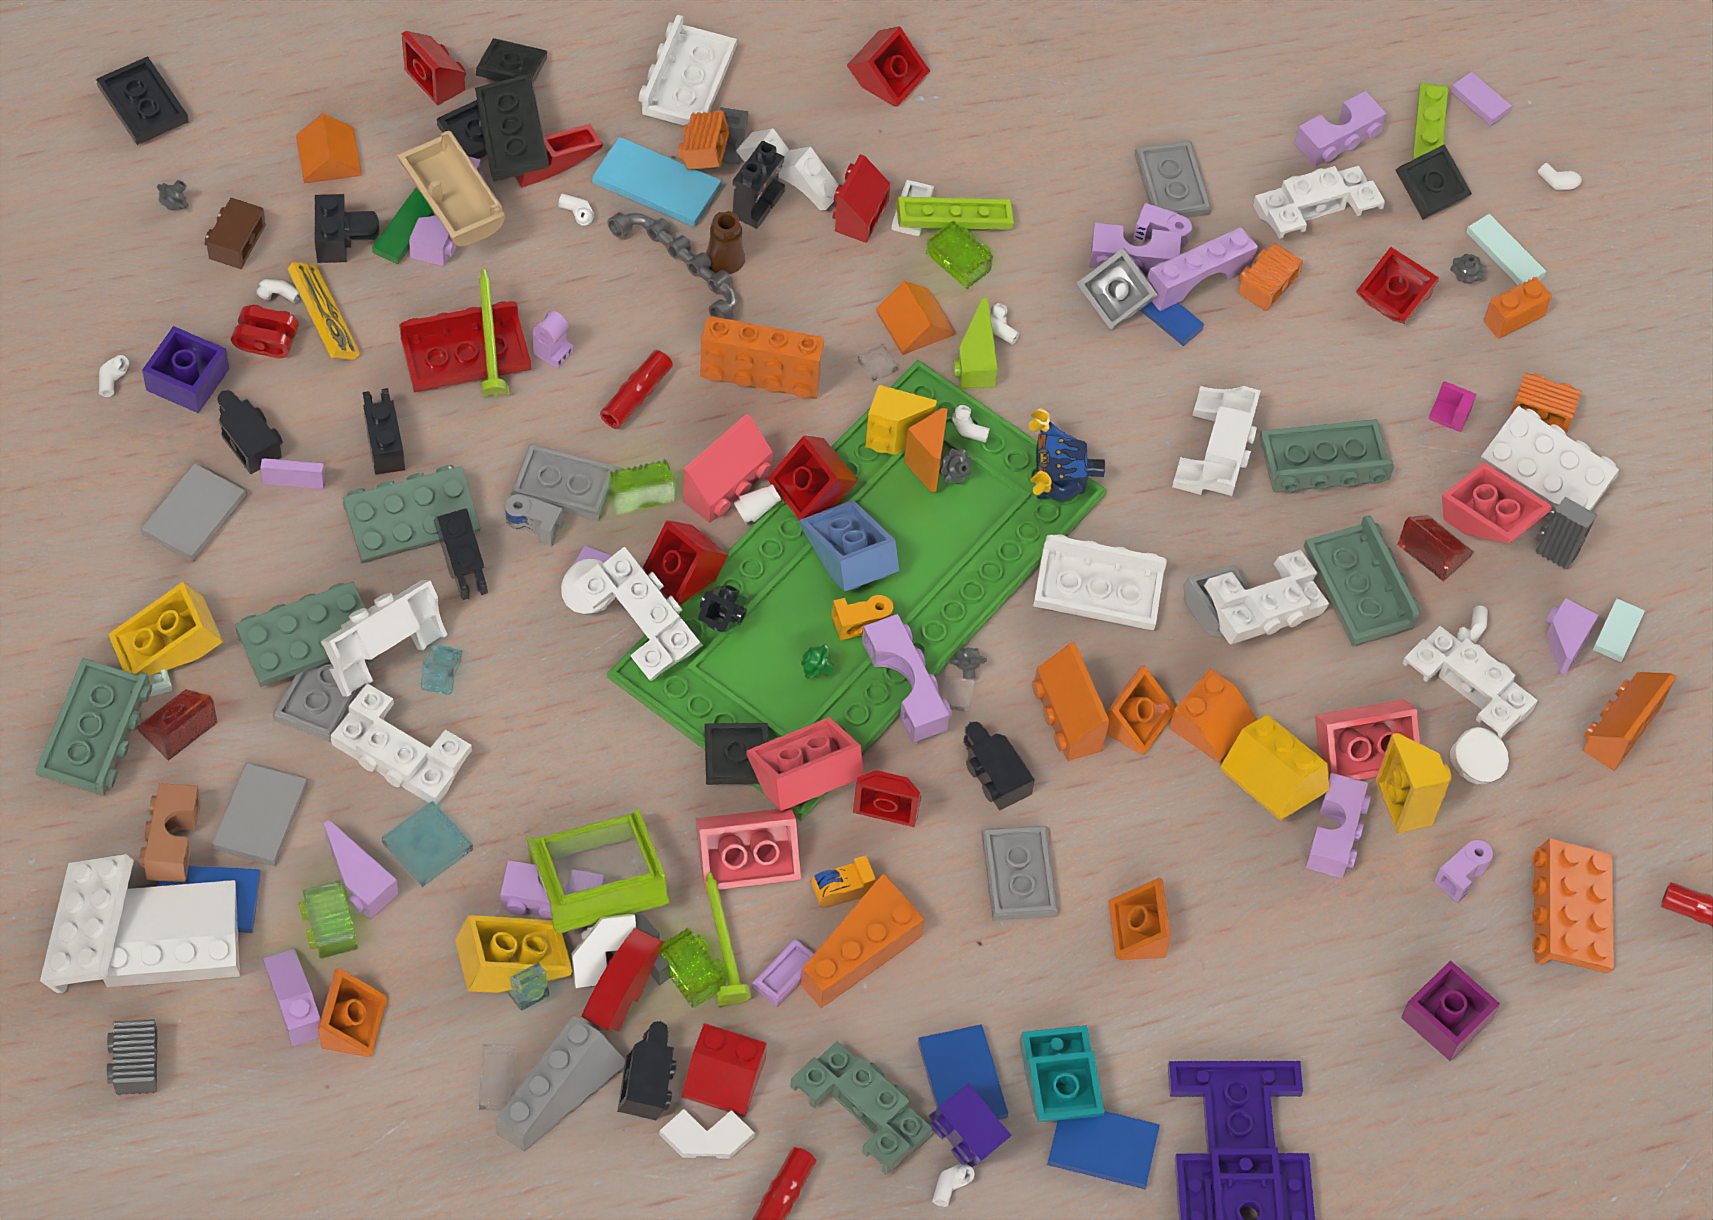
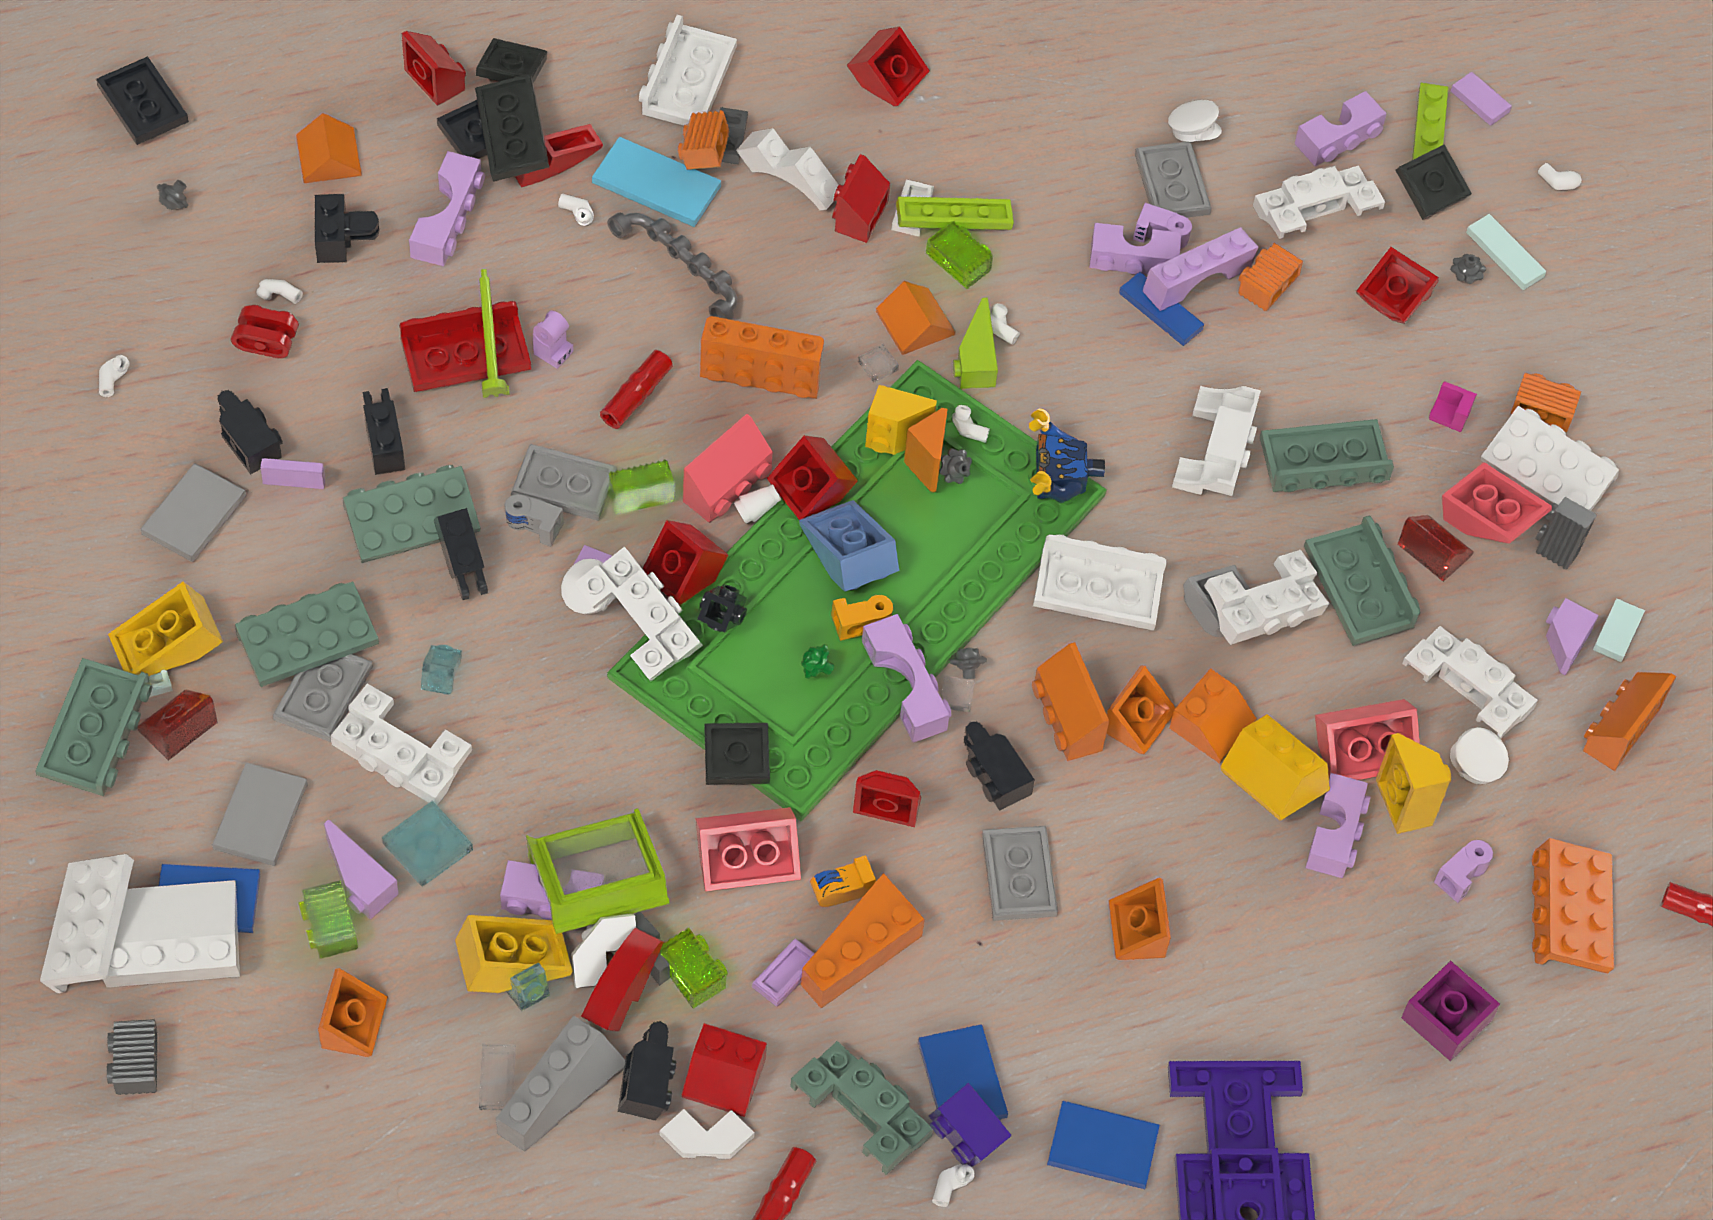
(172, 810): nougat arch -> none
(185, 369): dark purple brick -> none
(235, 233): reddish brown brick -> none
(293, 997): lavender slope -> none
(323, 311): yellow tile -> none
(380, 628): white bracket -> none
(395, 238): green tile -> none
(454, 189): tan container -> none
(725, 243): reddish brown plant -> none
(736, 992): lime piece -> none
(758, 185): black hips -> none
(806, 763): coral slope -> none
(1061, 1073): teal slope -> none
(1117, 289): light grey slope -> none
(1195, 121): none -> white piece
(1477, 627): white arm -> none
(1517, 307): orange brick -> none

